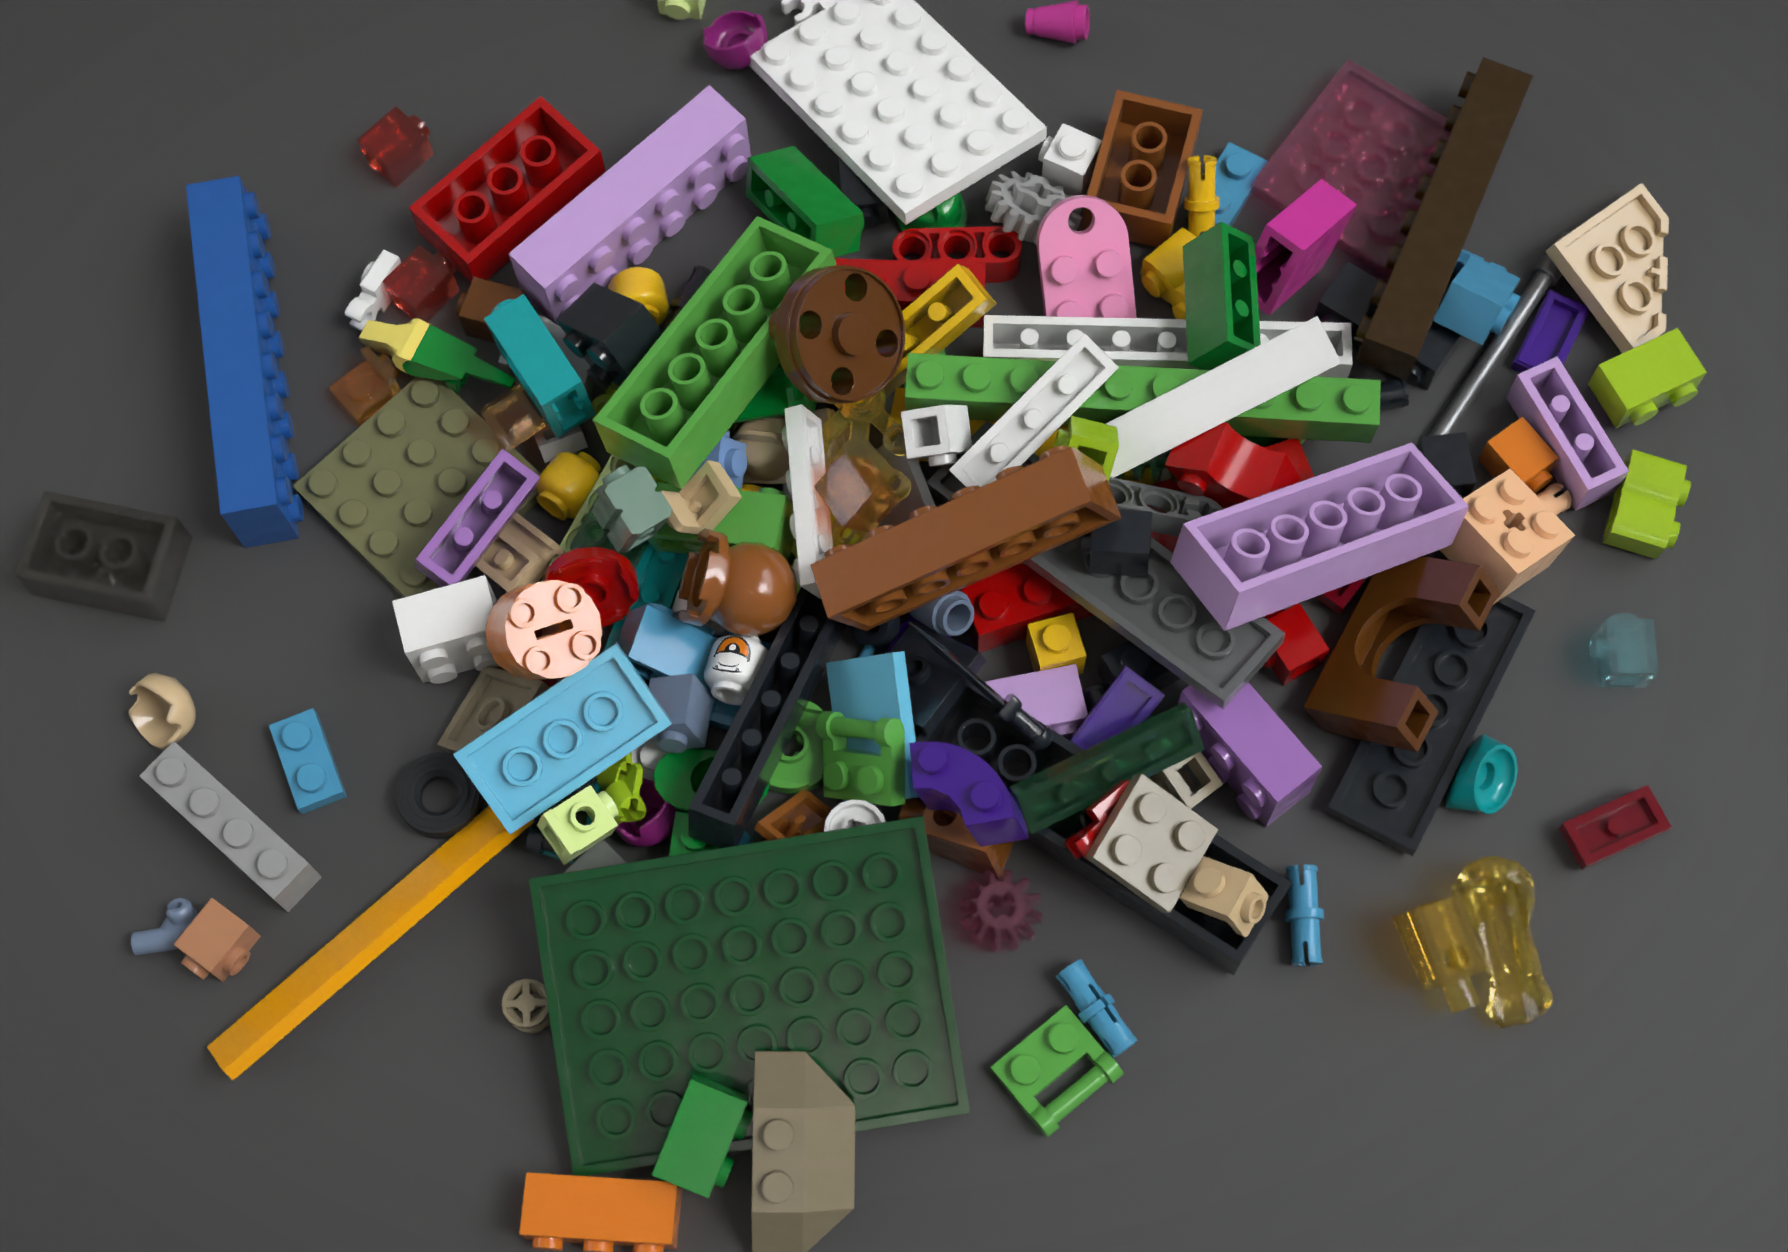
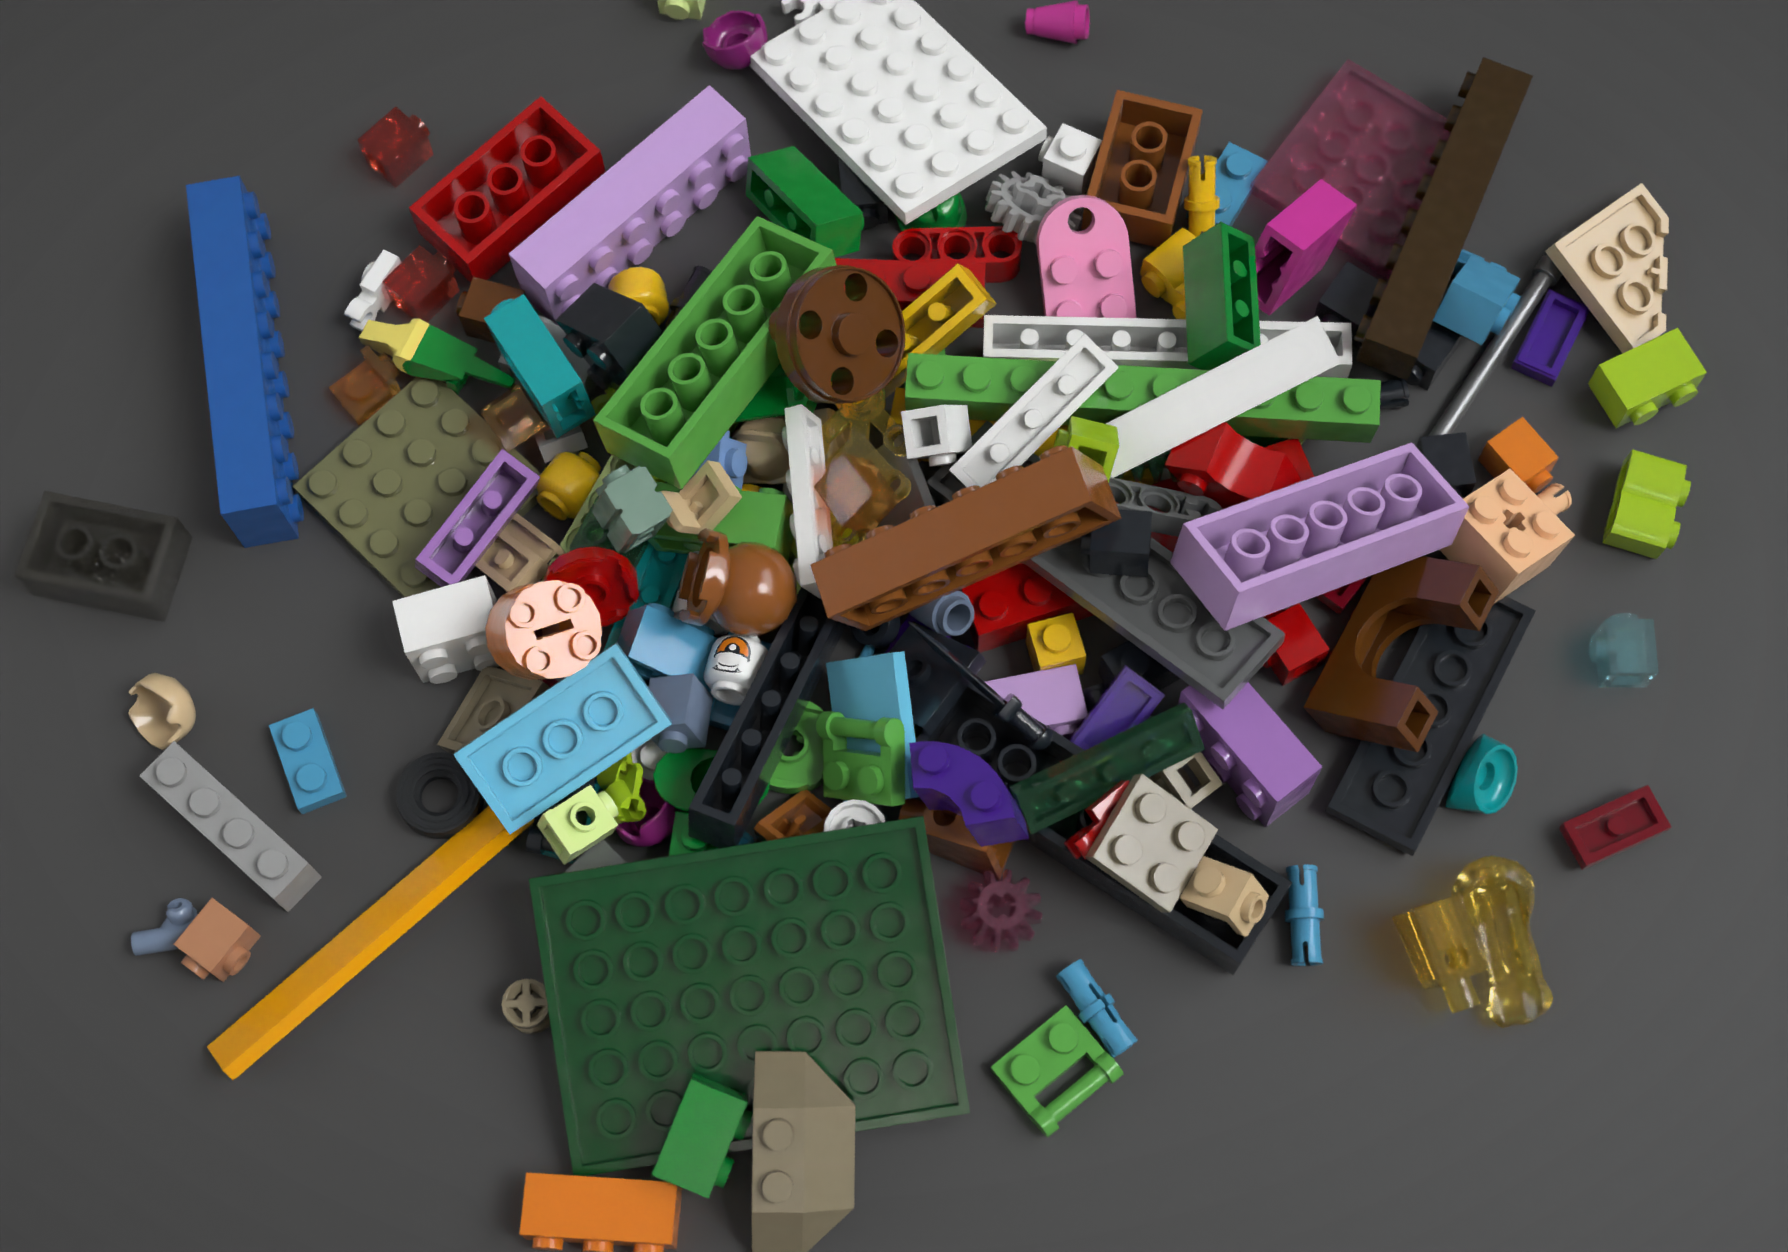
(1562, 418): lavender brick -> none

